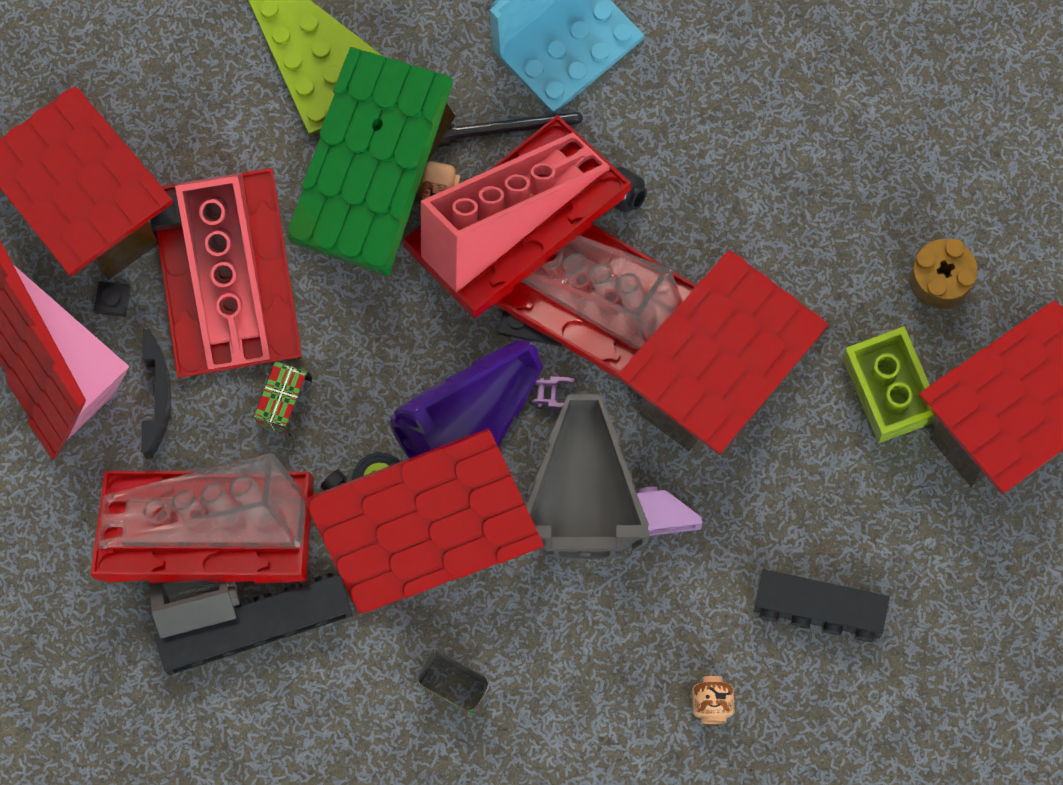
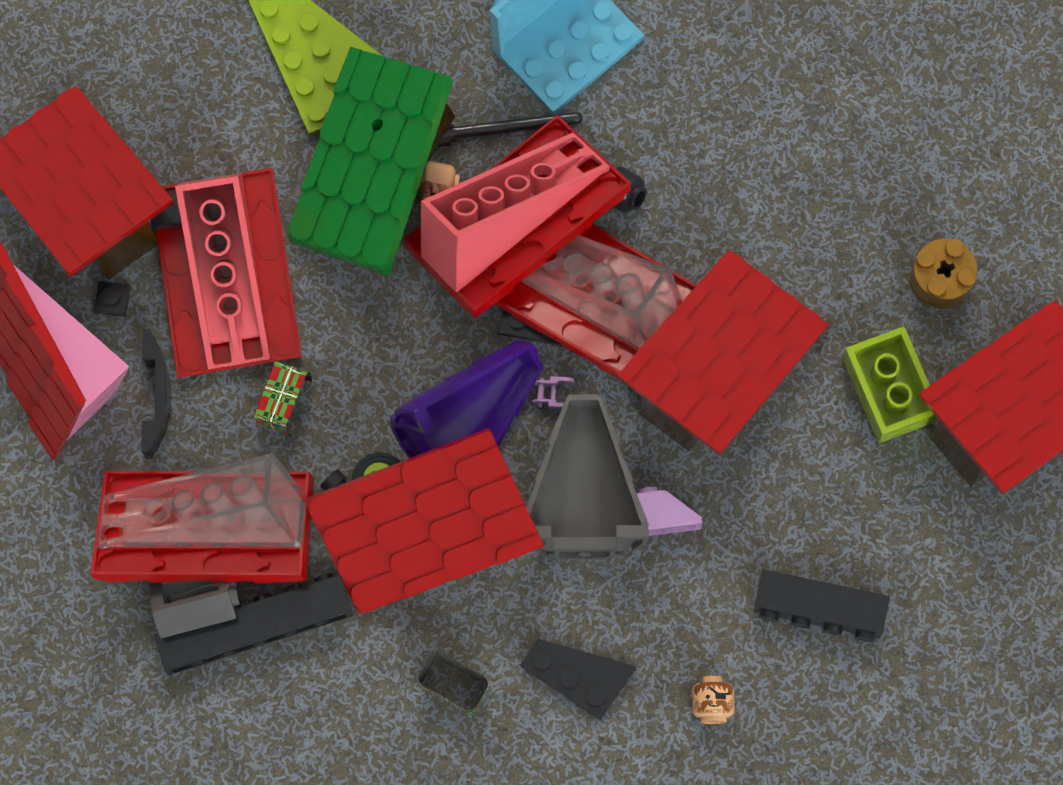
(579, 676): none -> black wing

